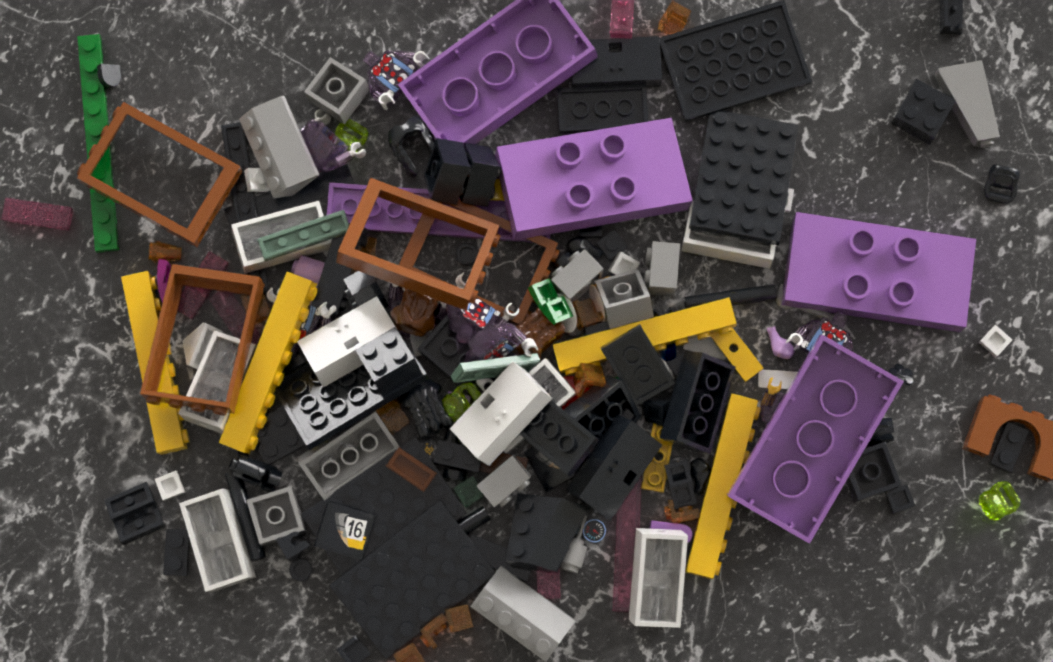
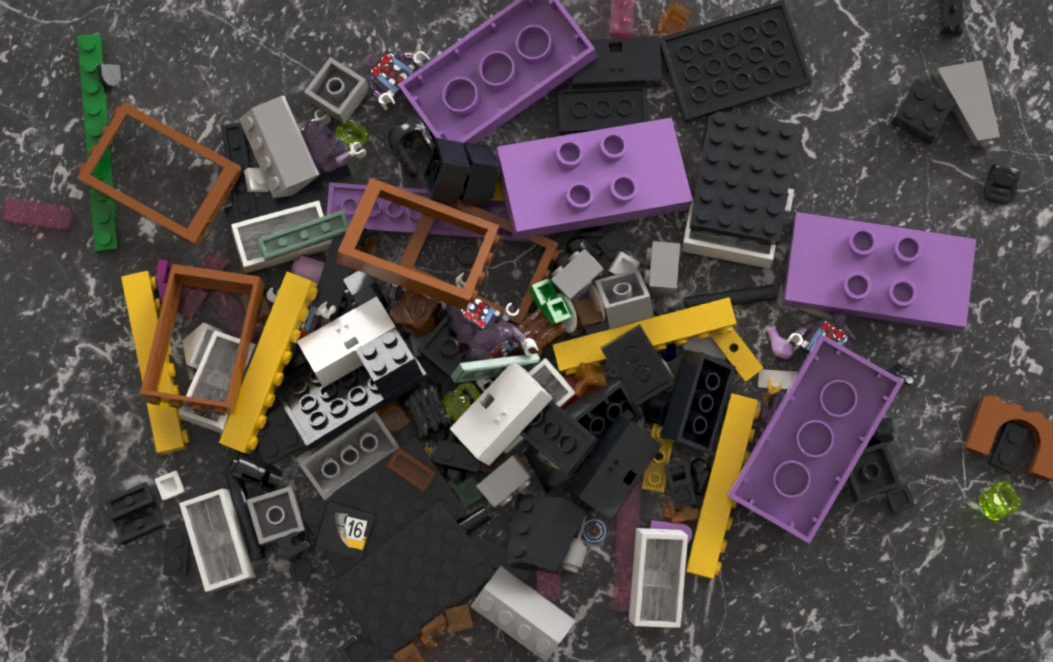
(164, 251): clear orange cone -> none
(995, 341): white plate -> none

